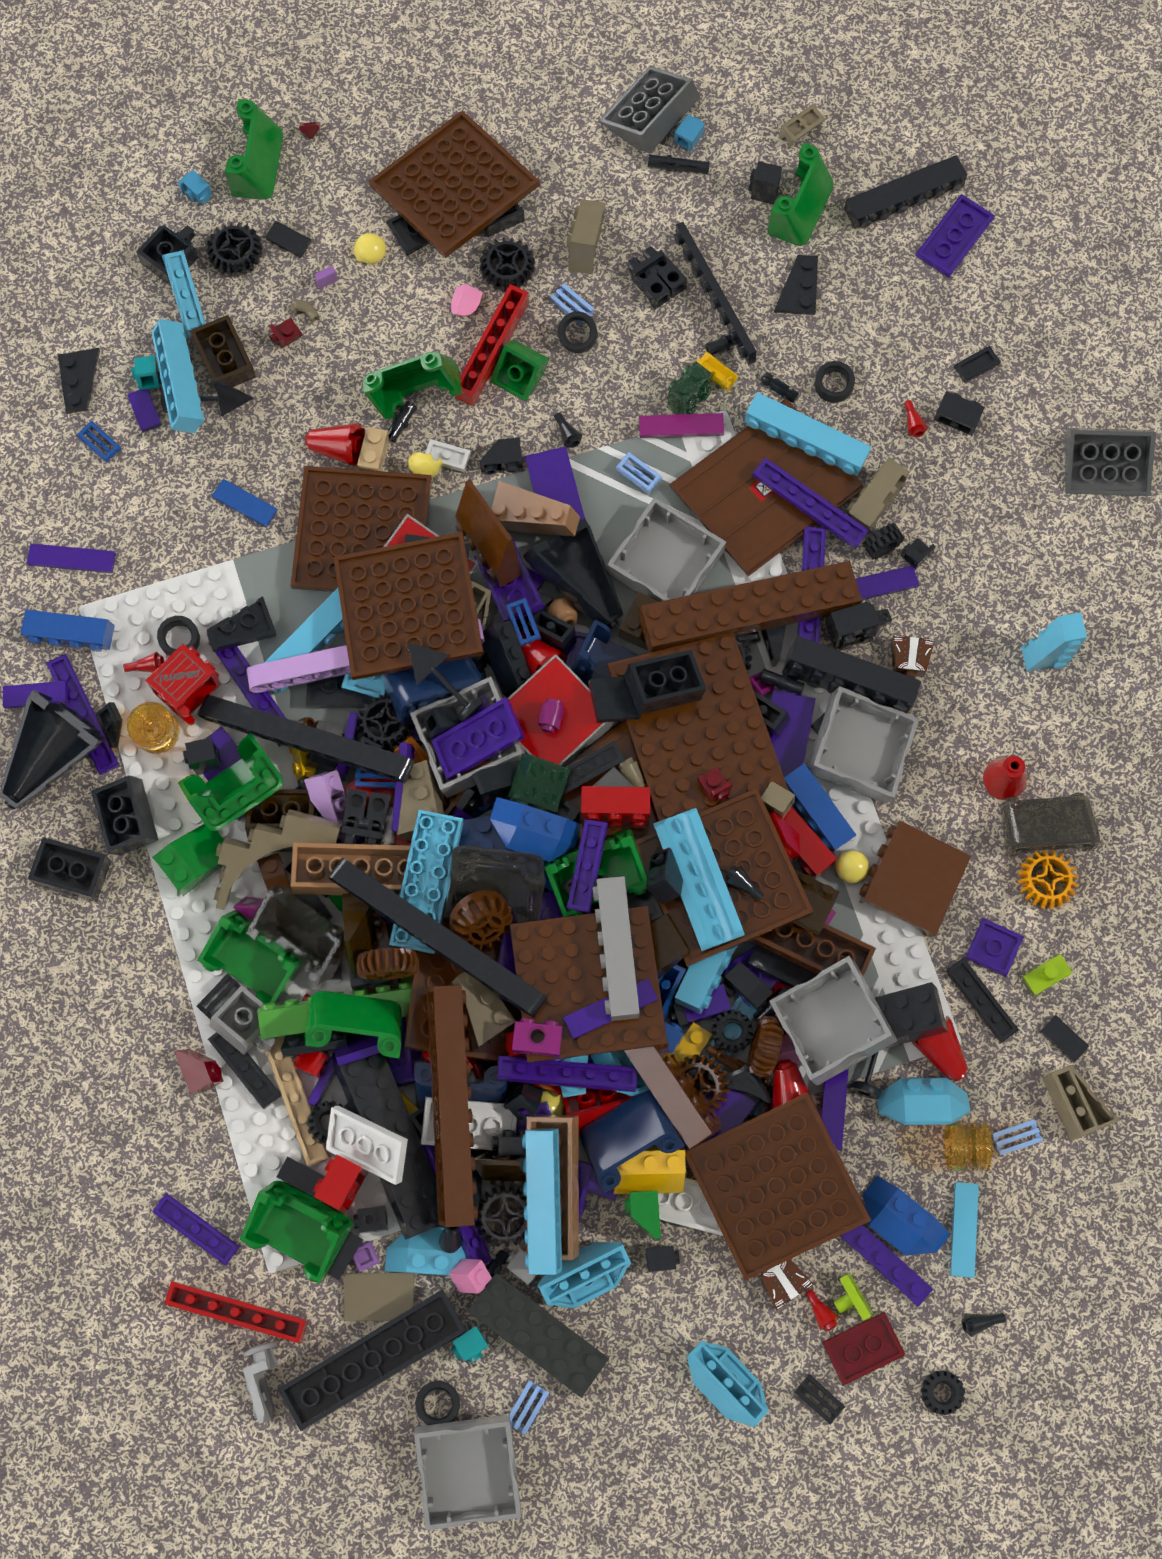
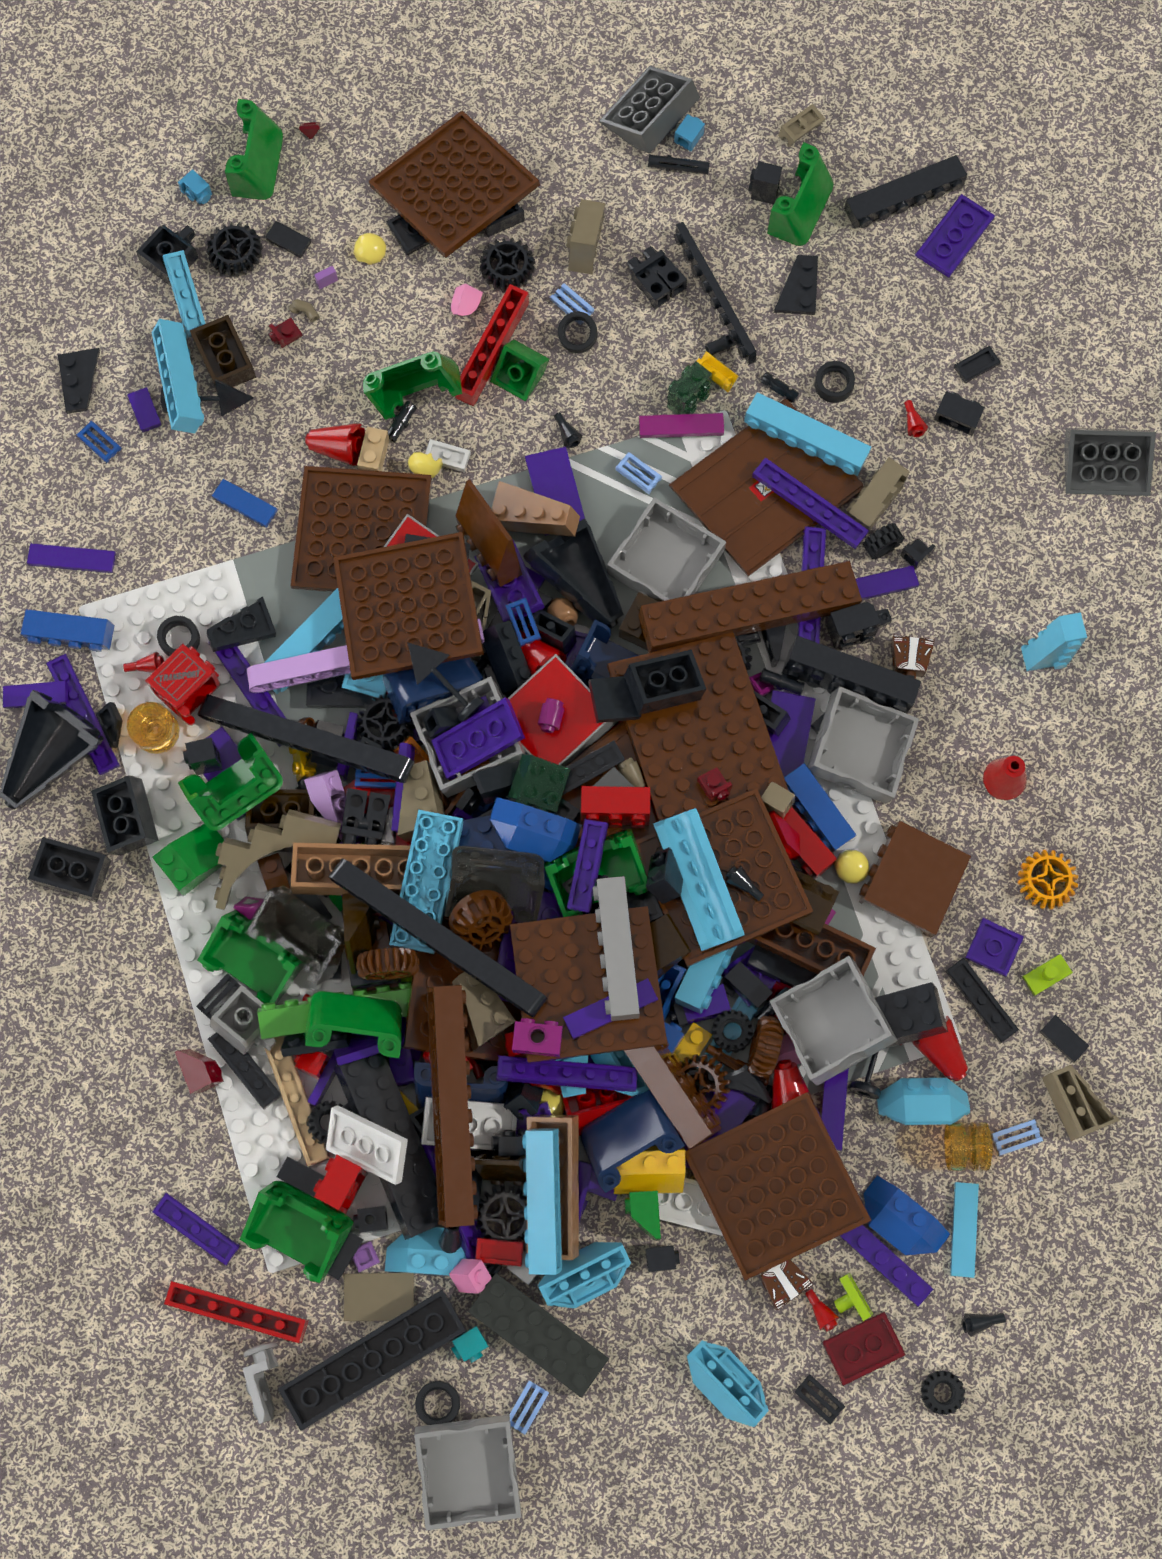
(146, 372): teal brick -> none
(500, 1251): none -> red tile
(502, 456): black slope -> none
(1048, 824): clear smoke windscreen -> none

